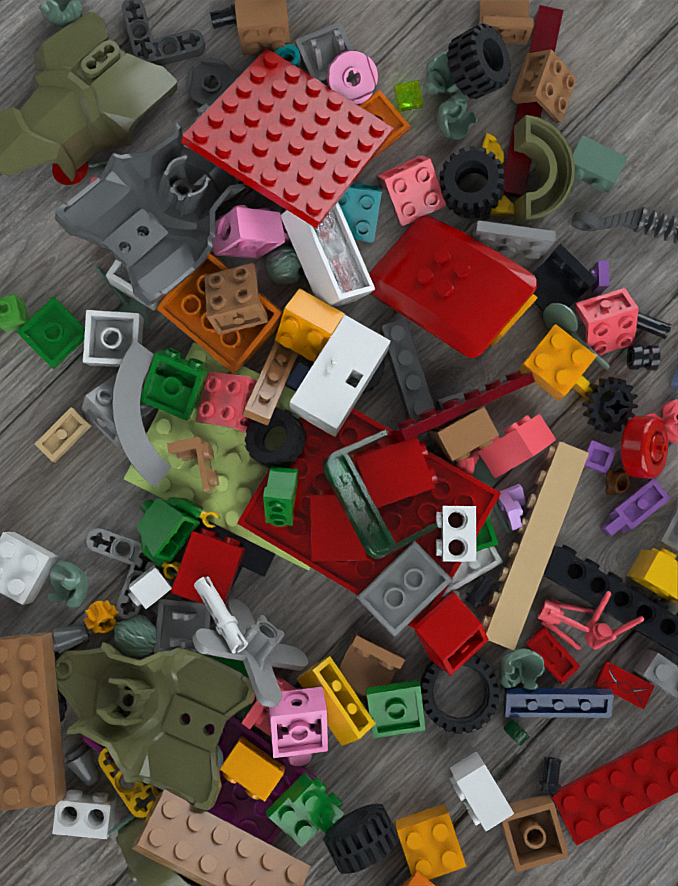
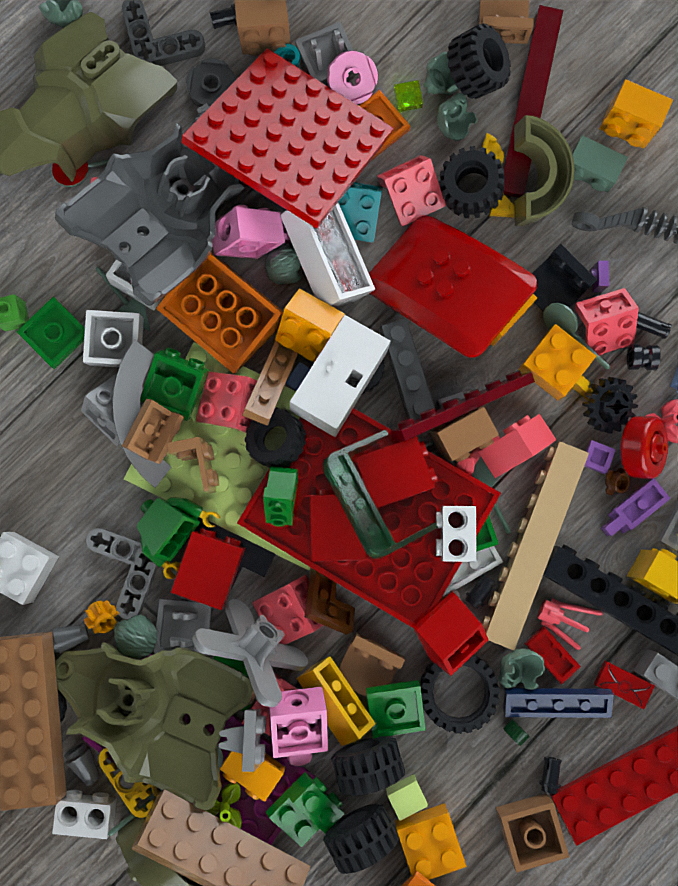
(63, 435): tan plate -> none
(69, 584): sand green hair -> none
(148, 587): white brick -> none
(152, 431): none -> medium nougat bracket
(225, 622): white pin -> none
(230, 795): none -> lime plant
(234, 299): medium nougat bracket -> none
(247, 739): none -> light grey plate
(286, 610): none -> coral bracket
(323, 606): none -> reddish brown plate
(368, 766): none -> black tyre
(404, 588): light grey tile -> none
(406, 797): none -> yellowish green panel
(484, 798): white brick -> none
(510, 504): lavender bracket -> none
(514, 239): light grey plate -> none
(547, 81): medium nougat bracket -> none
(601, 633): coral plant -> none
(635, 114): none -> light orange brick

